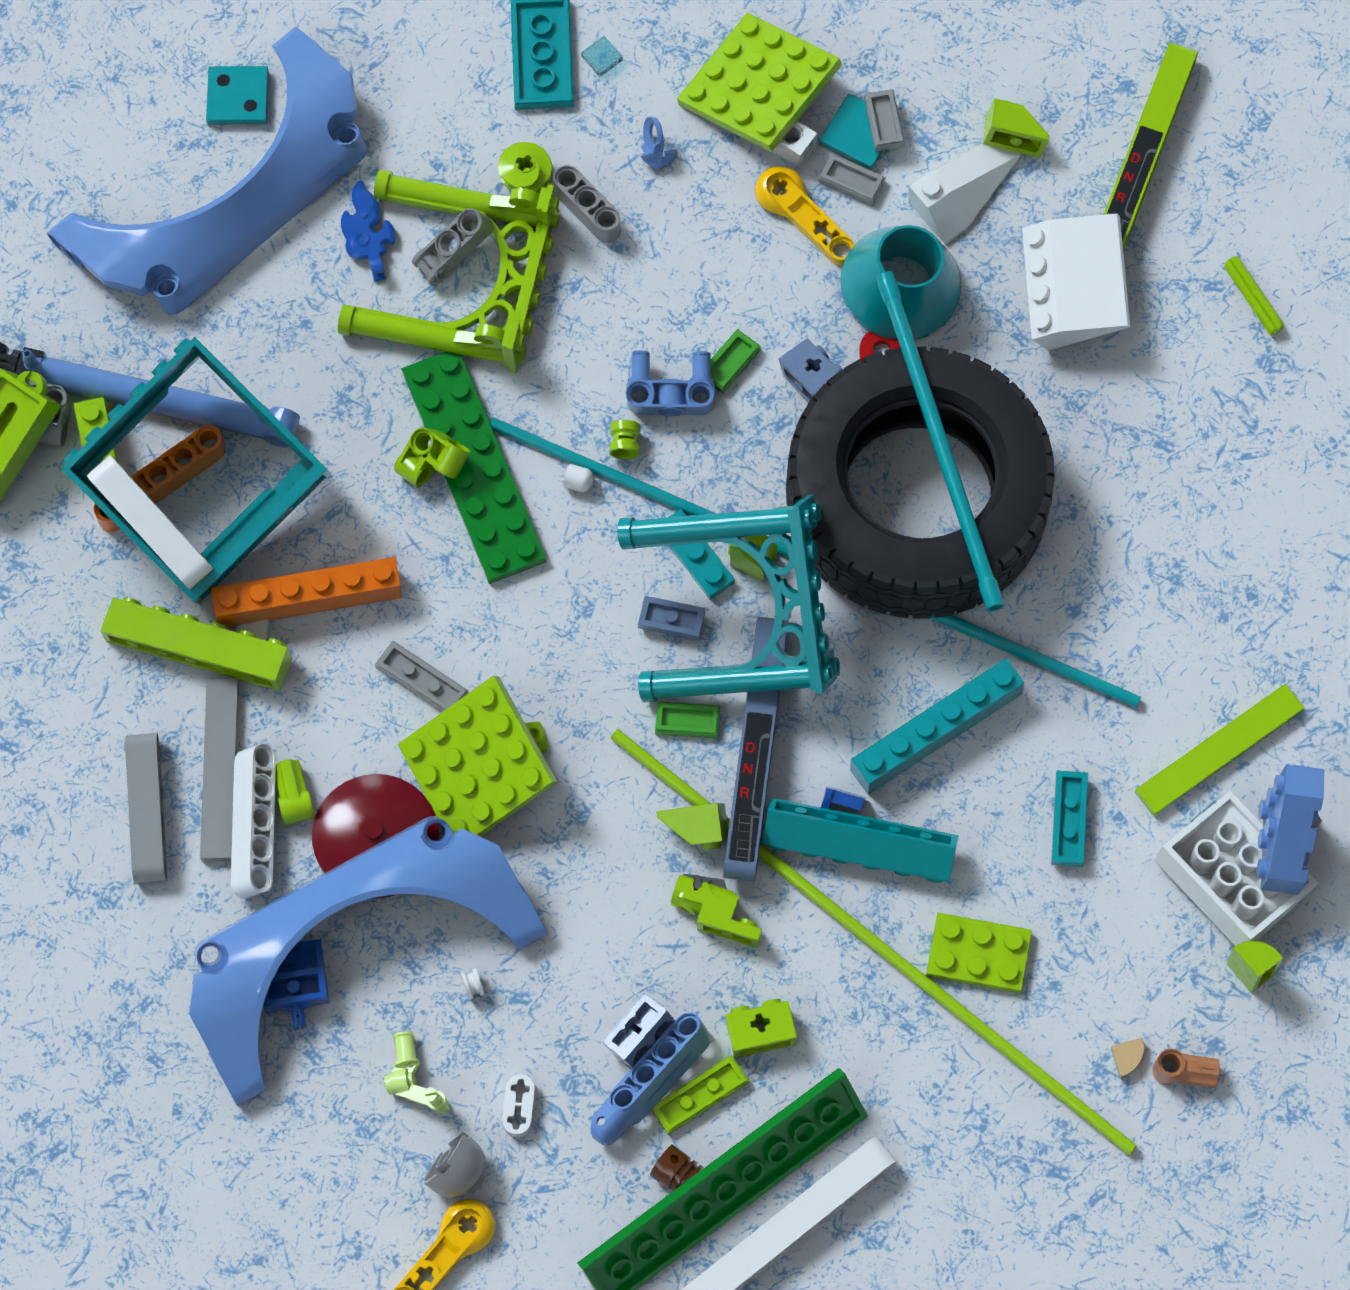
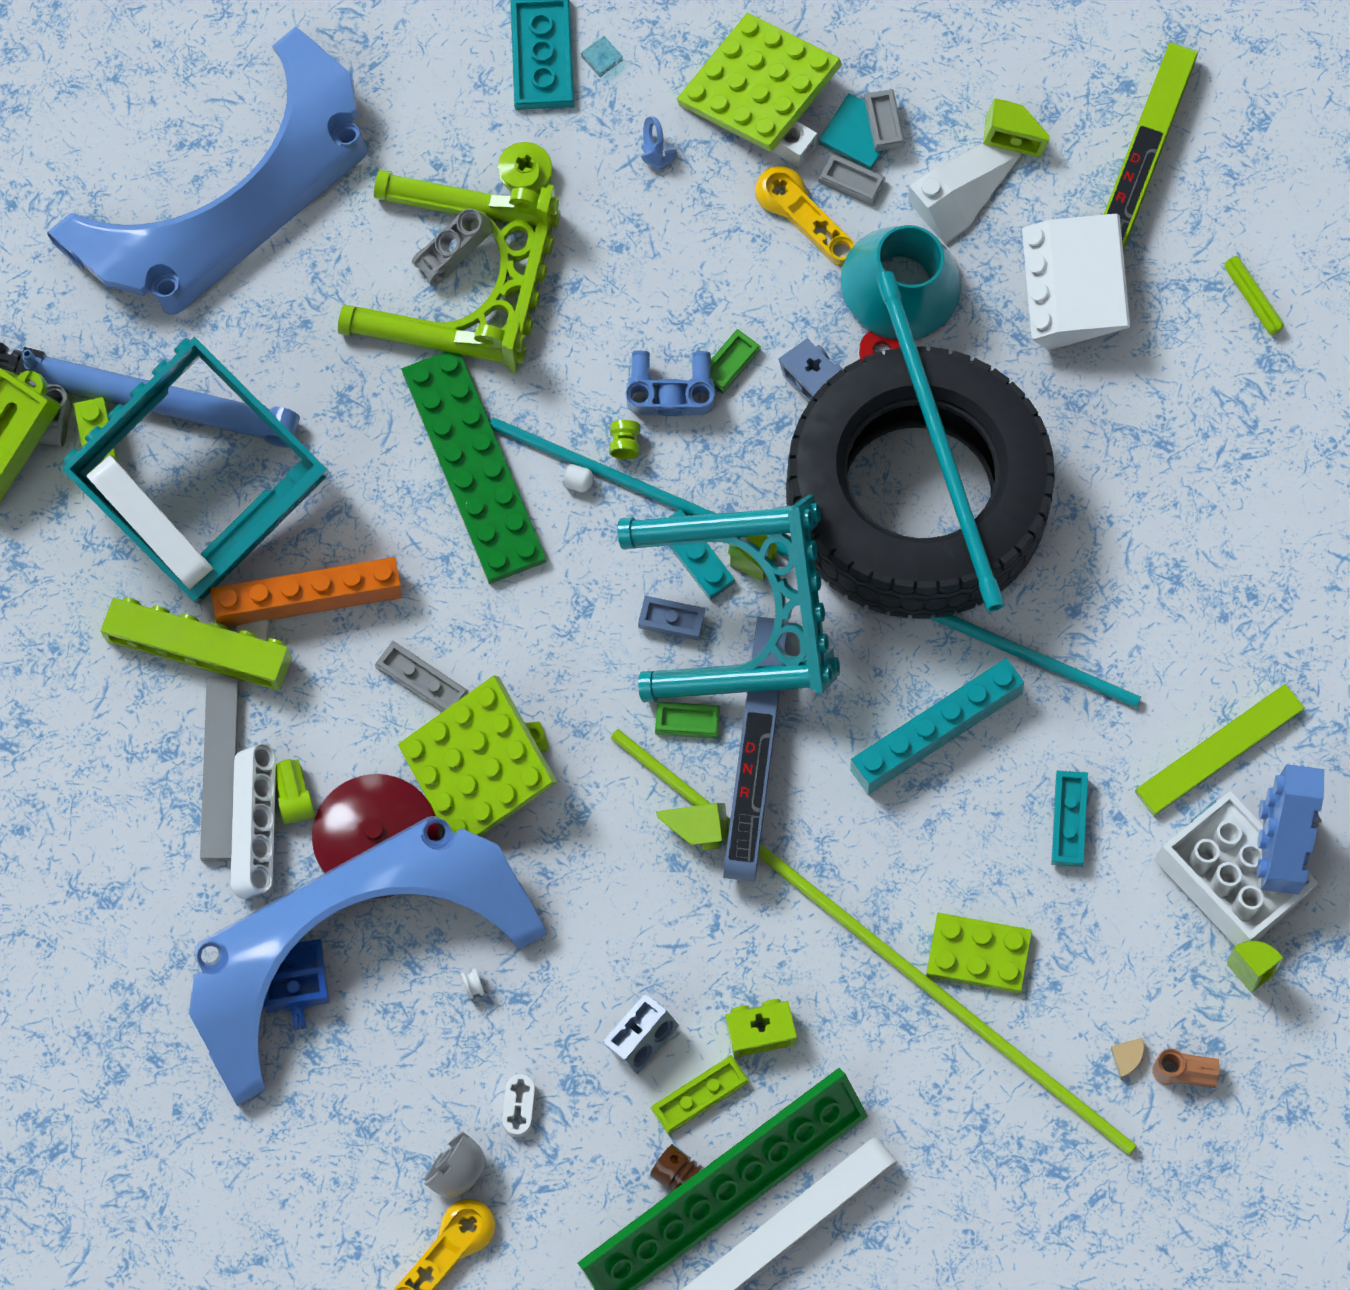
(146, 808): light grey beam -> none
(176, 474): orange beam -> none
(237, 95): teal tile -> none
(359, 234): blue piece -> none
(402, 1078): yellowish green pin -> none
(419, 461): lime piece -> none
(584, 191): light grey beam -> none
(661, 1065): medium blue piece -> none
(715, 908): lime plate -> none
(842, 798): blue tile -> none
(860, 840): teal brick -> none

